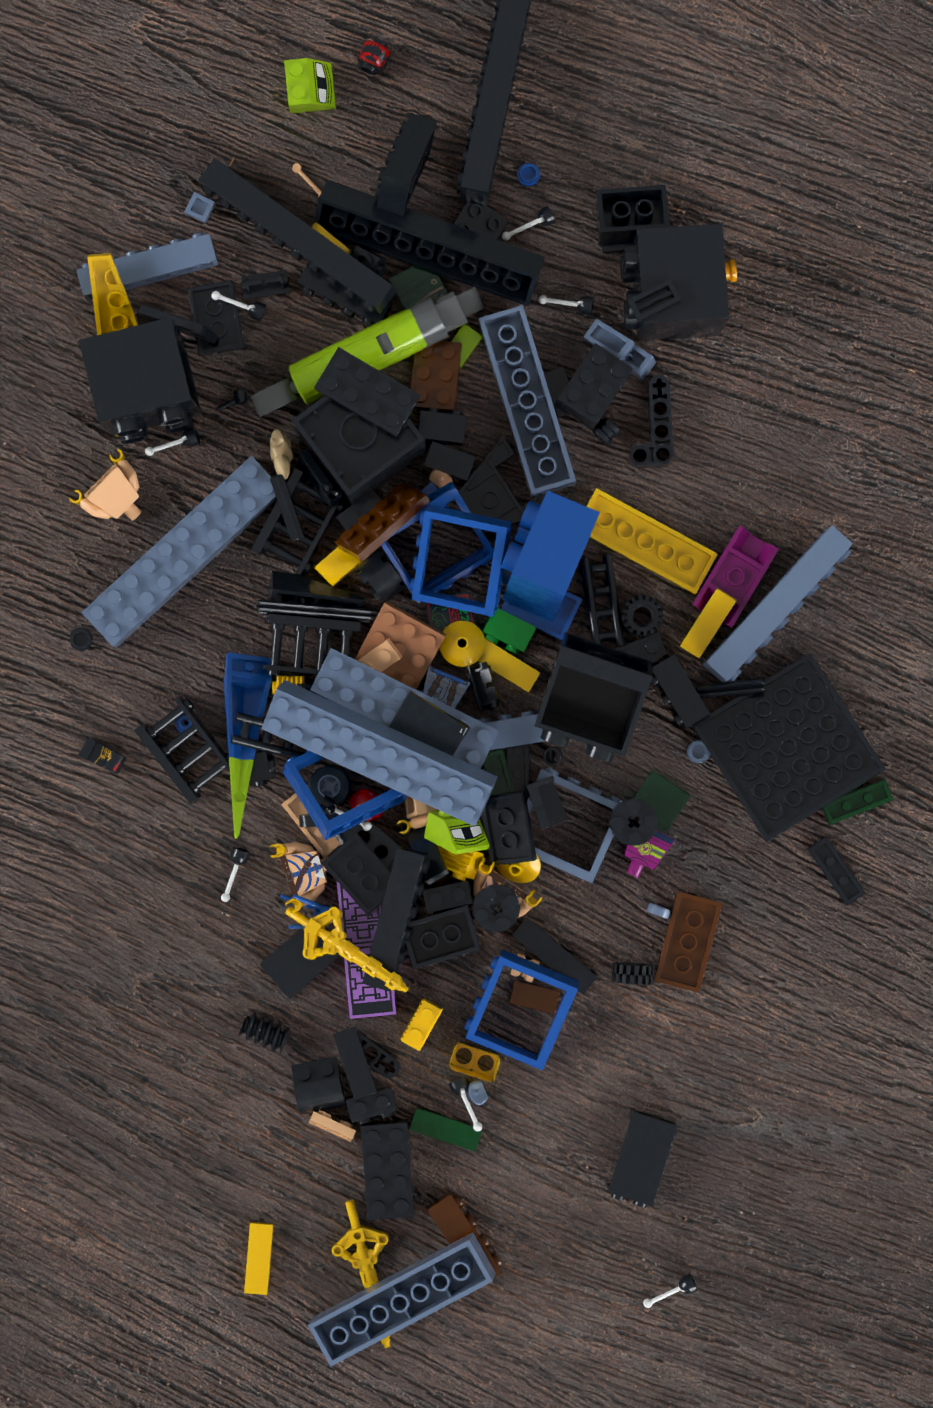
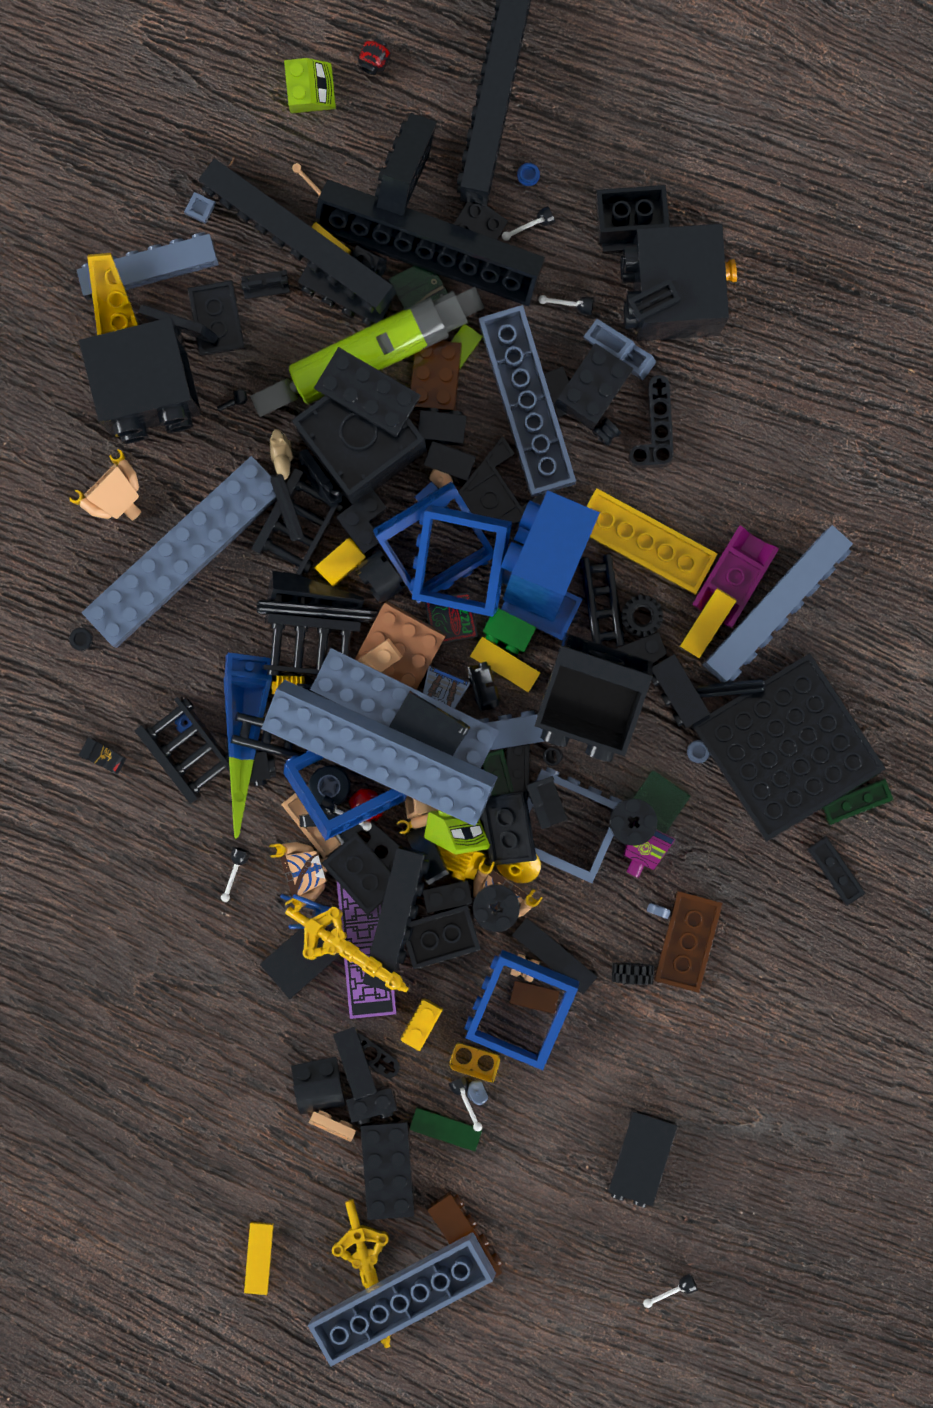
(189, 438): hinge -> none
(255, 310): hinge -> none
(265, 1032): black piece -> none
(382, 521): reddish brown plate -> none
(471, 652): yellow dish -> none

